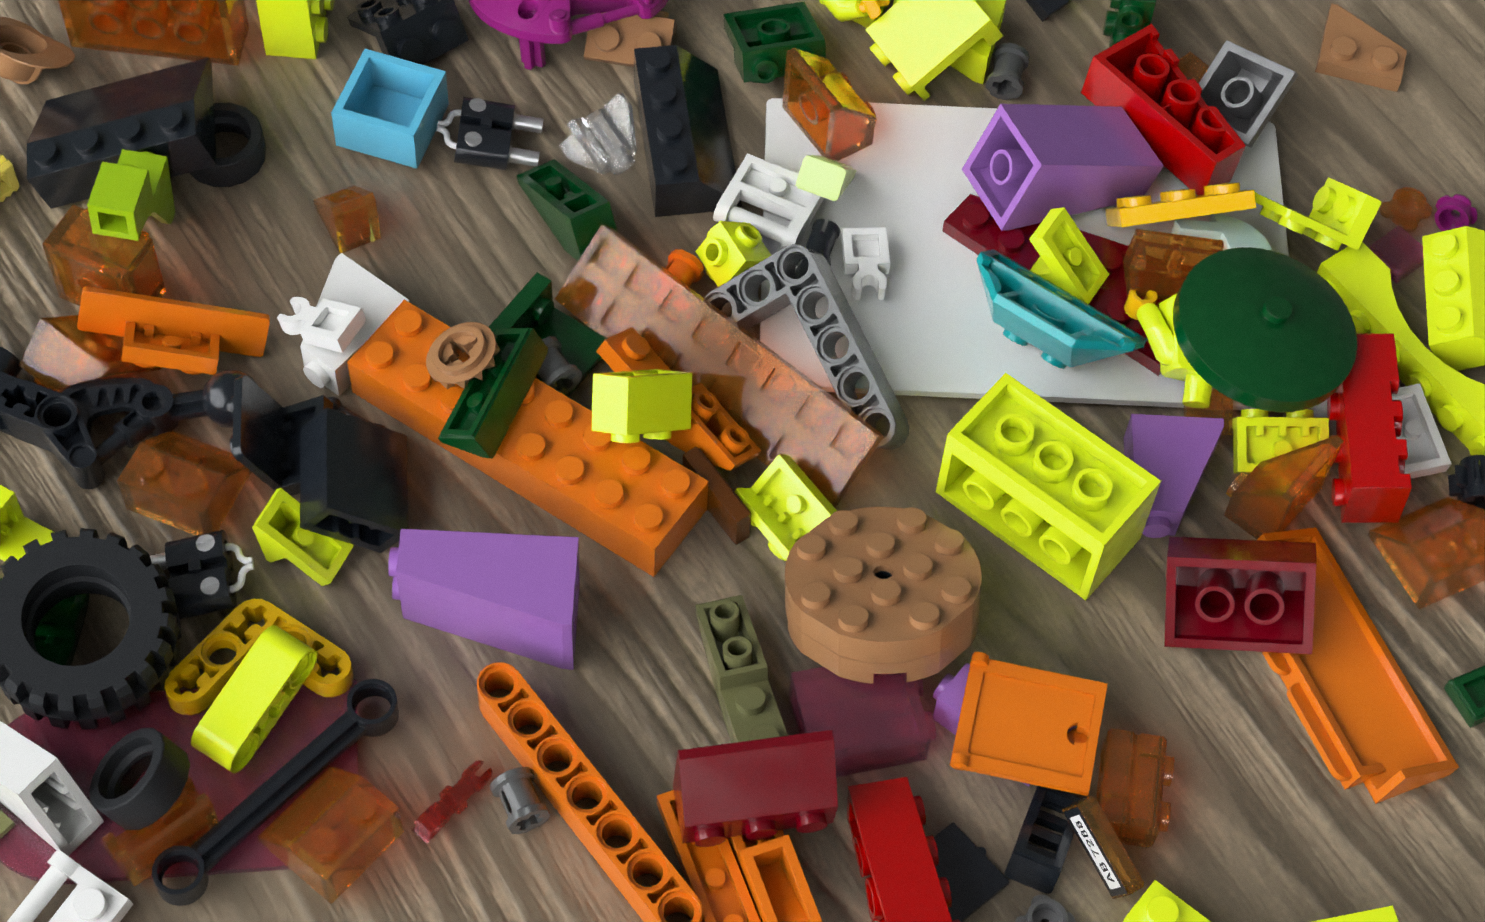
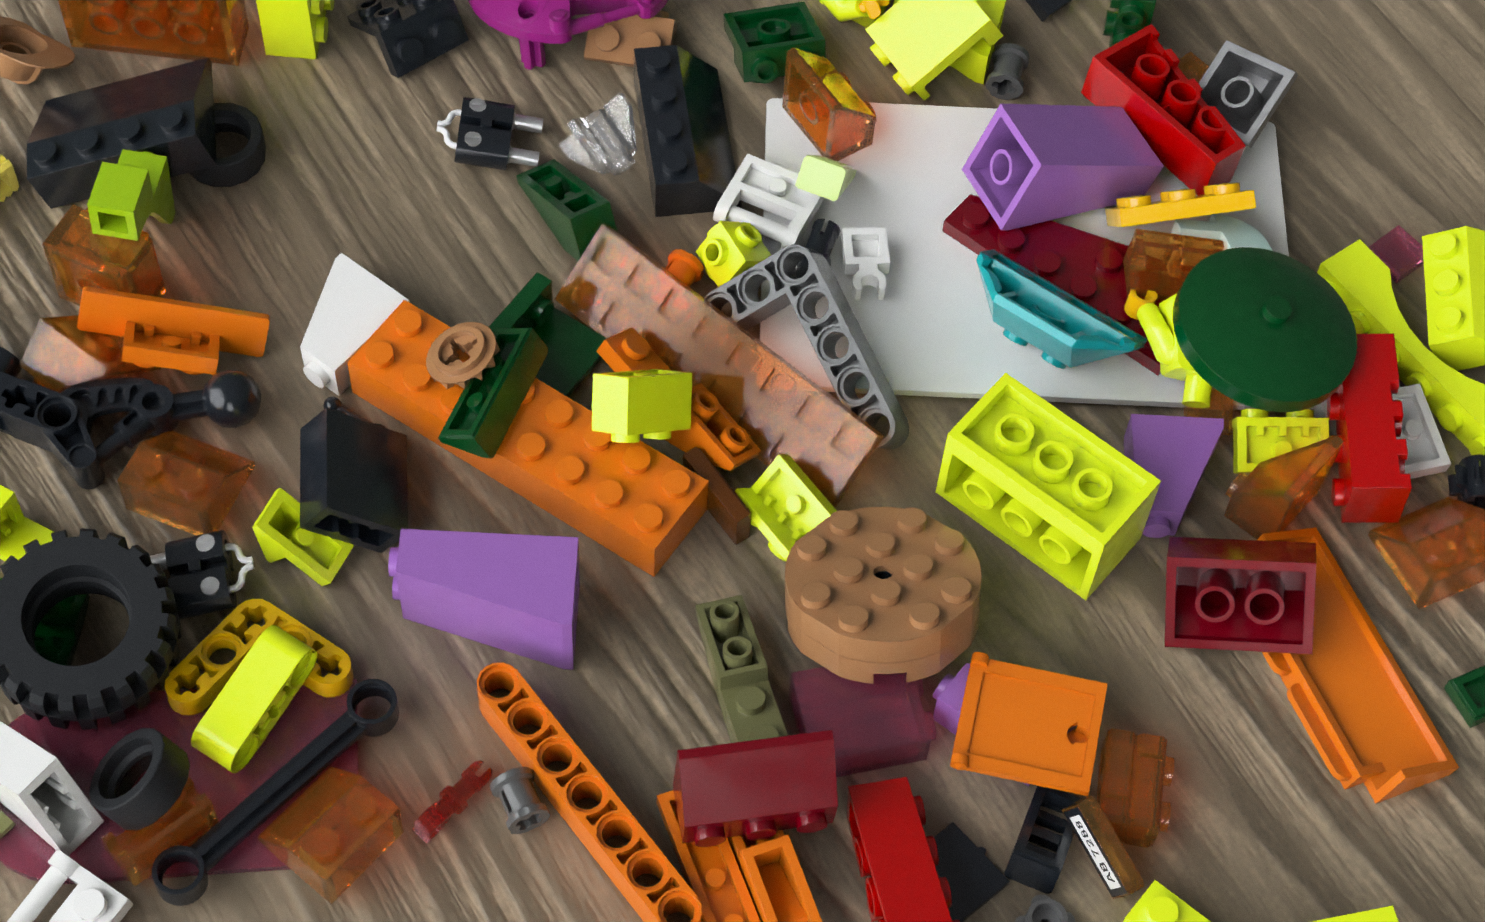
(269, 435): black bracket -> none
(326, 326): white plate -> none
(349, 217): clear orange slope -> none
(390, 108): medium azure piece -> none
(557, 370): dark grey bush -> none
(1067, 256): neon yellow slope -> none
(1337, 215): neon yellow bracket -> none
(1359, 52): medium nougat wing -> none
(1406, 208): clear orange plate -> none
(1447, 219): magenta plate -> none

